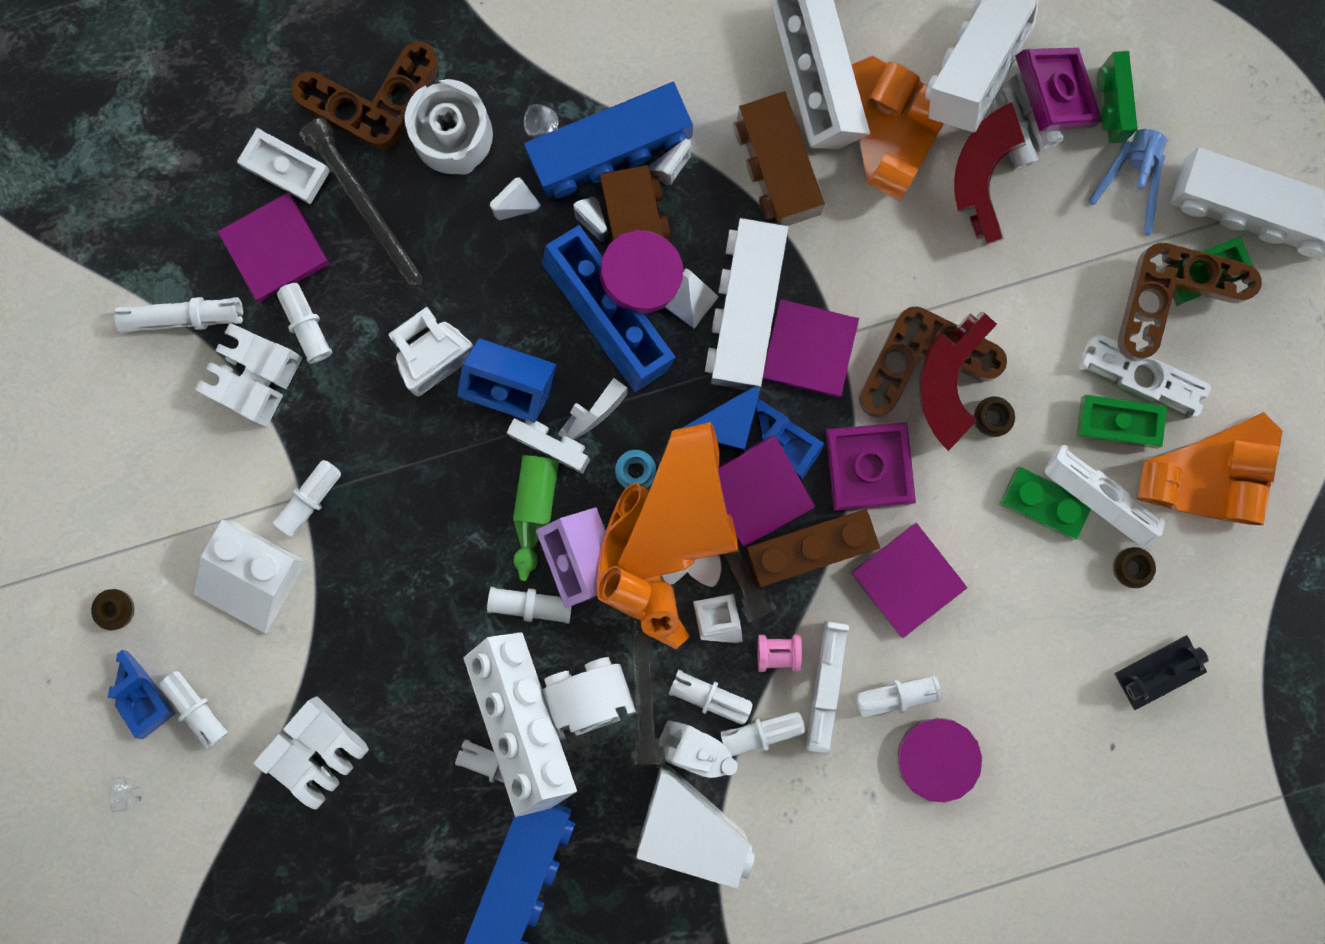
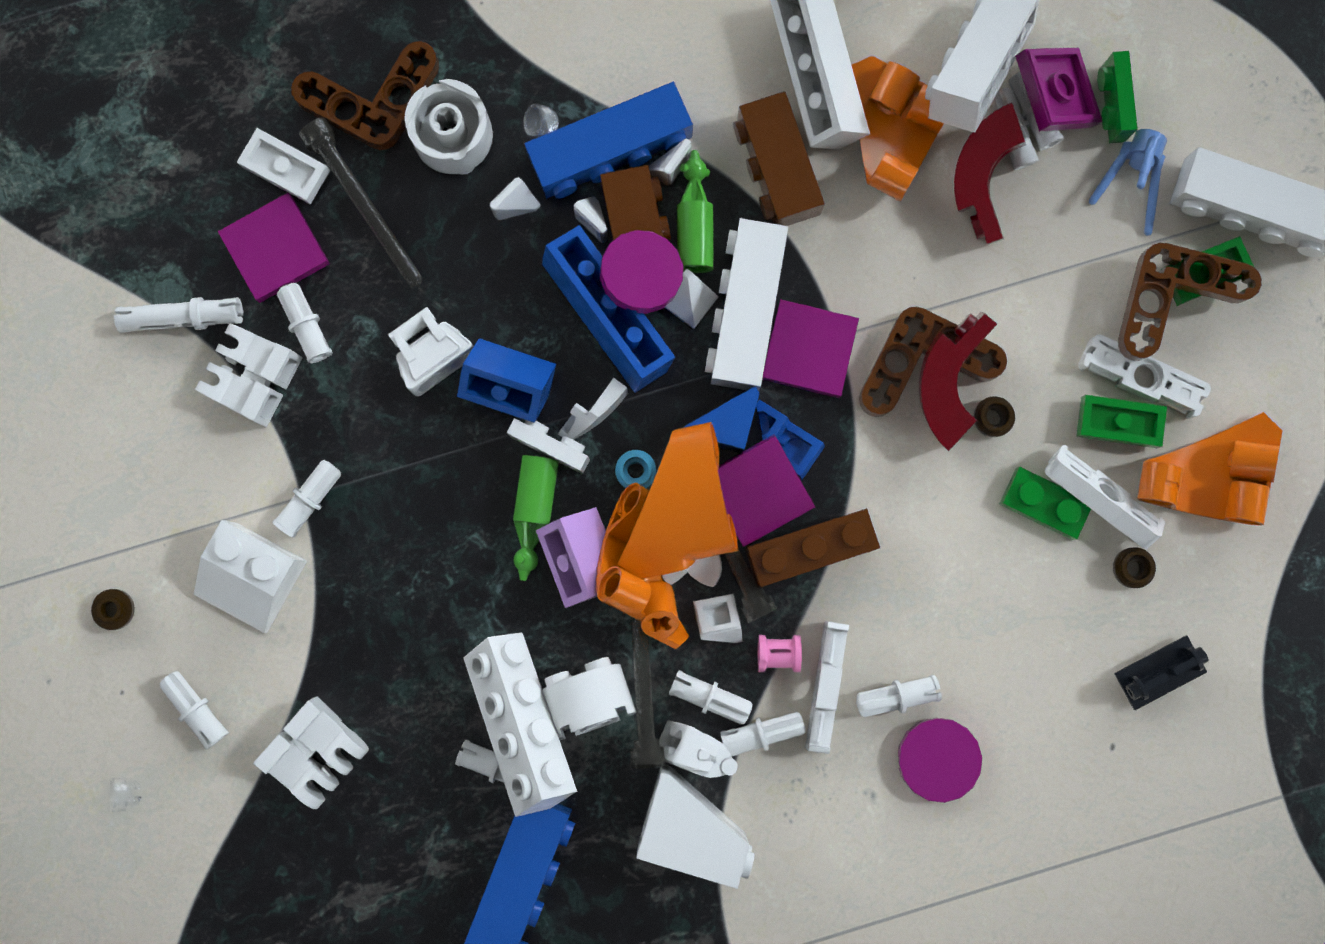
(138, 698): blue slope -> none
(528, 605): white pin -> none
(695, 219): none -> bright green wheel
(870, 466): magenta tile -> none
(909, 580): magenta tile -> none

